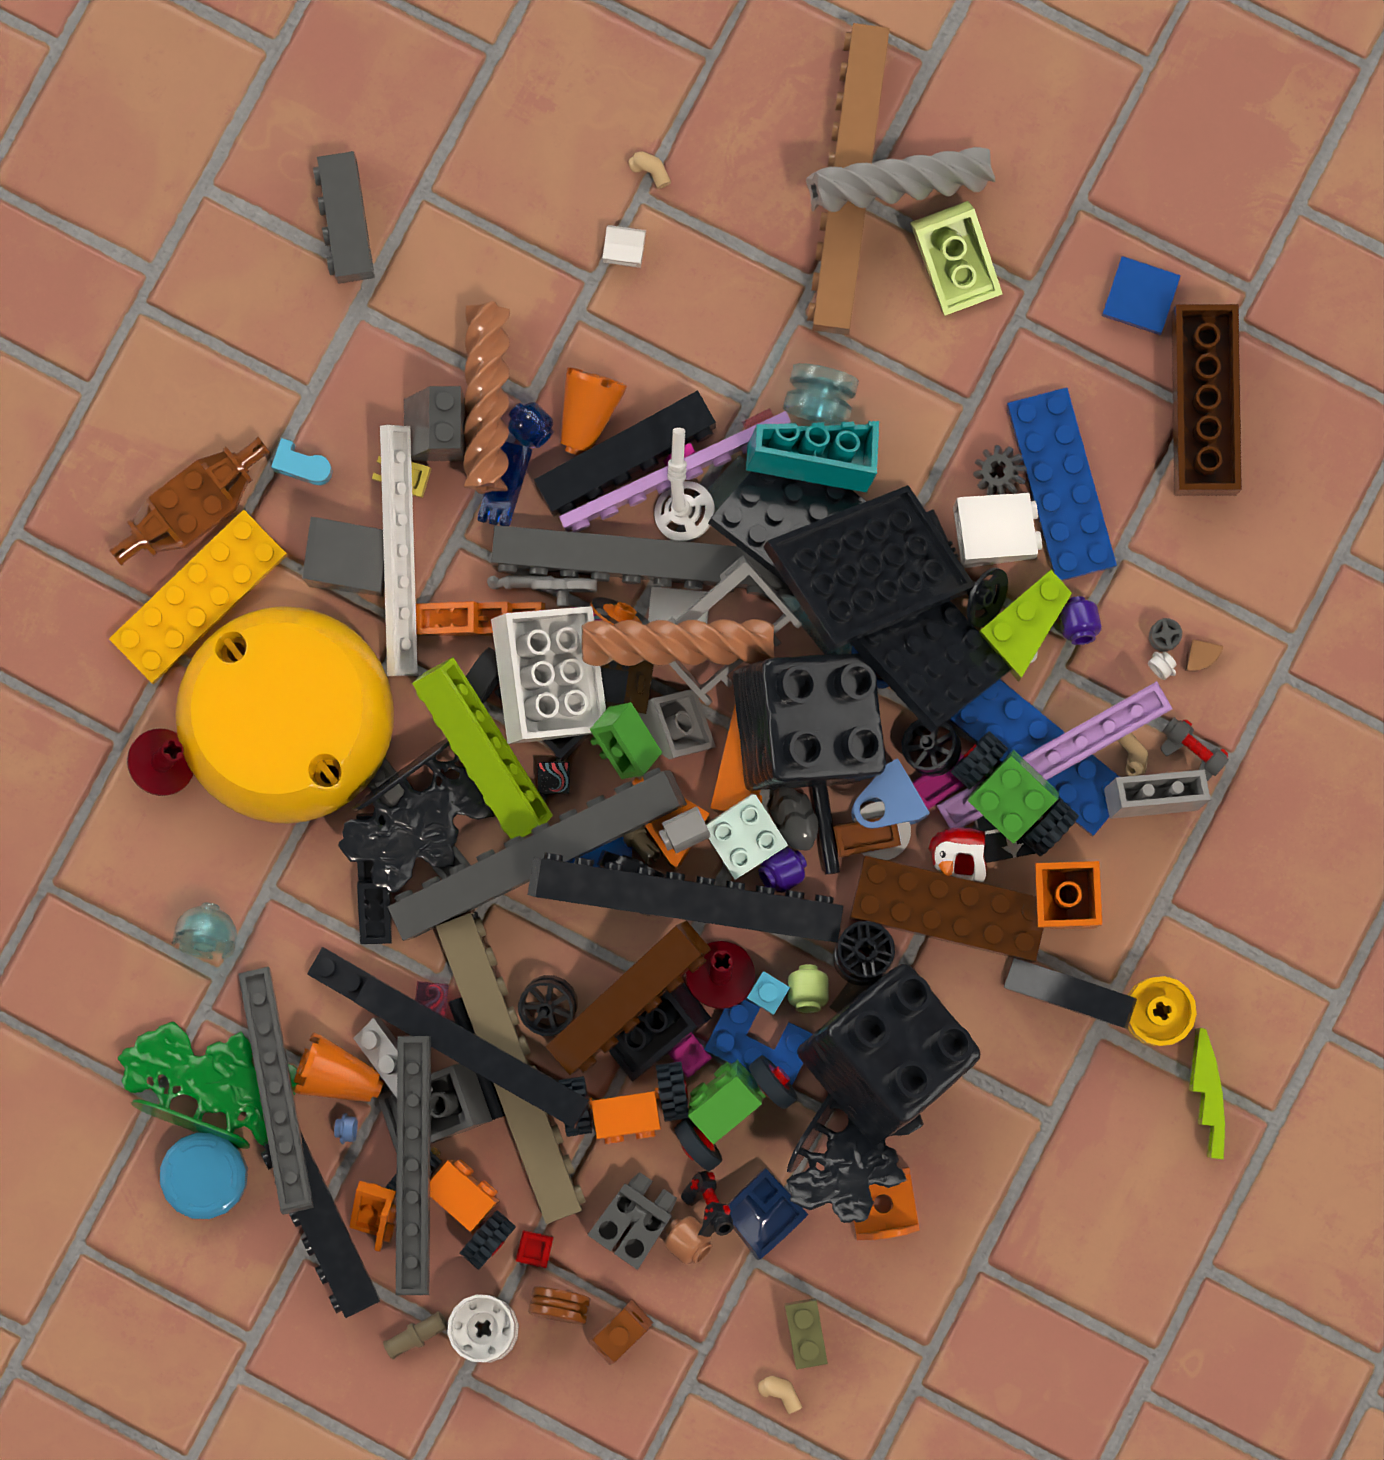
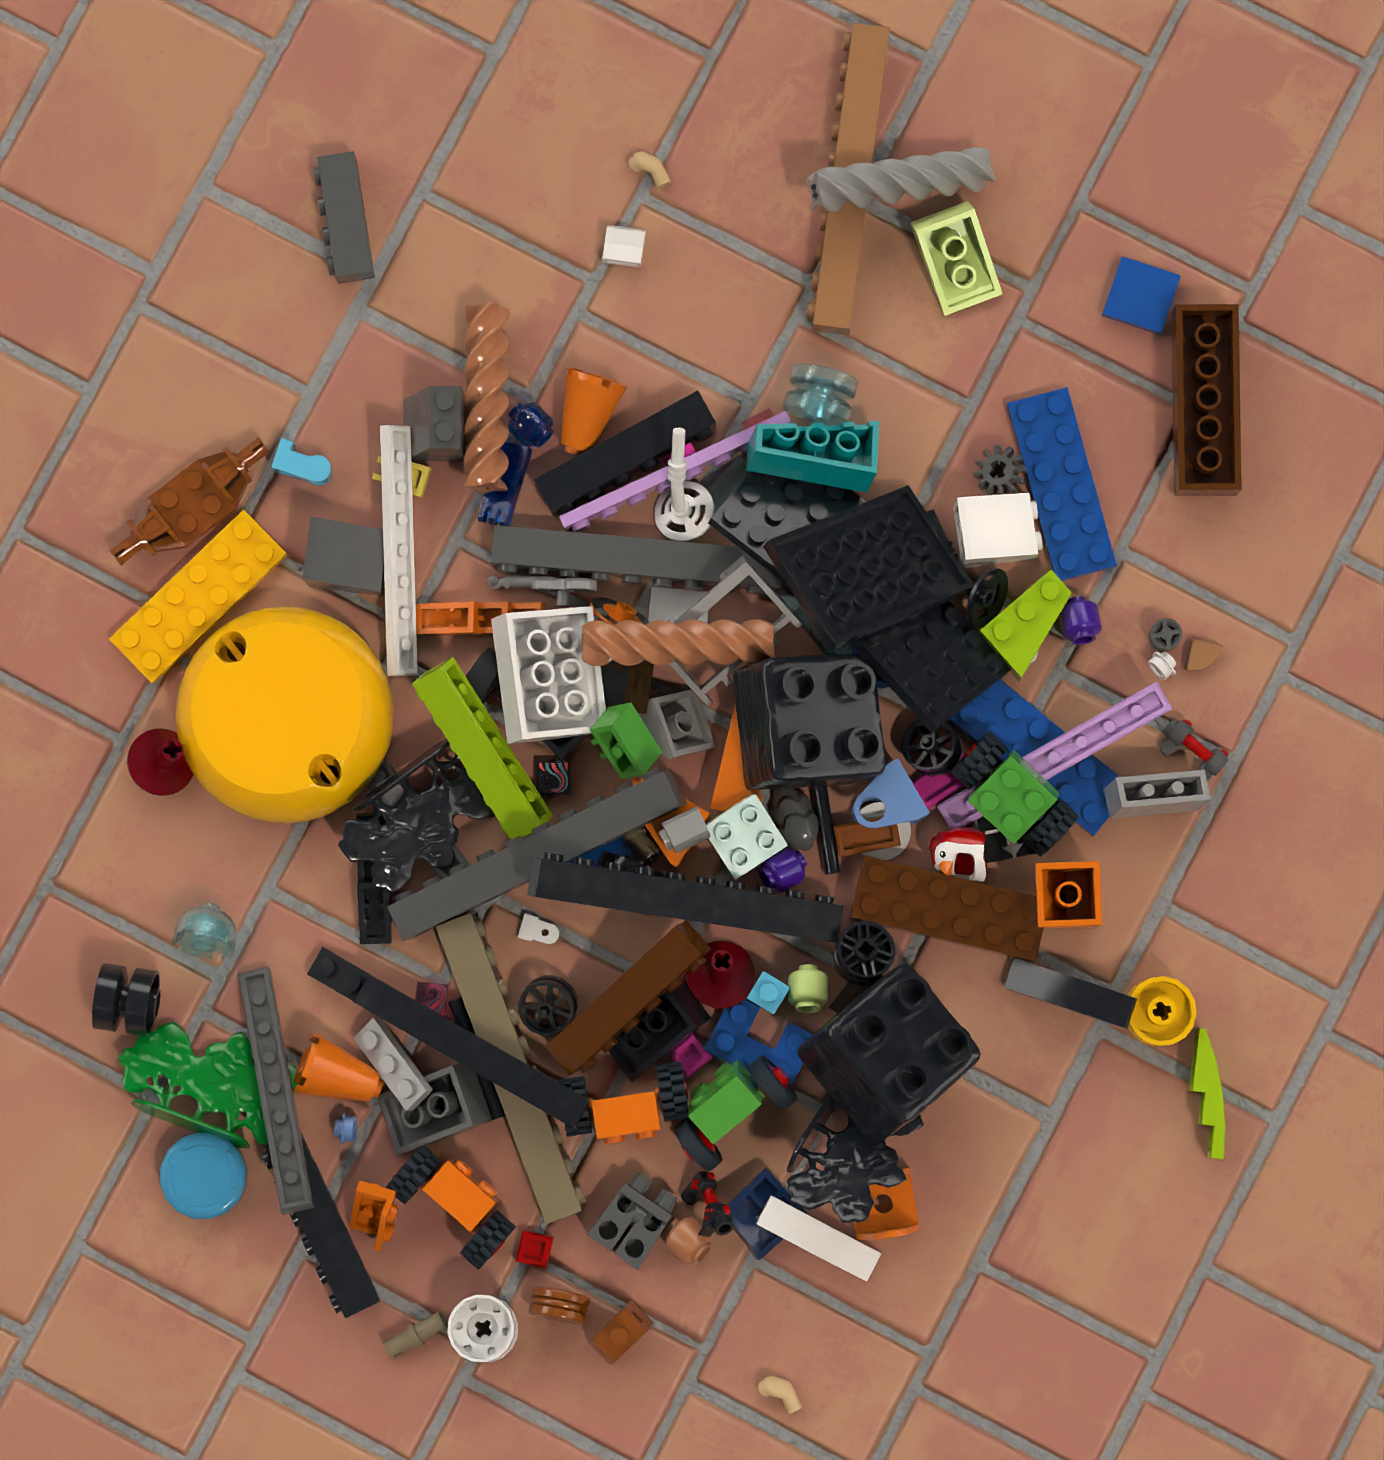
(135, 1001): none -> black wheel
(413, 1165): dark grey tile -> none
(532, 929): none -> white piece
(806, 1333): olive brick -> none
(818, 1238): none -> white slope
(1137, 755): tan arm -> none

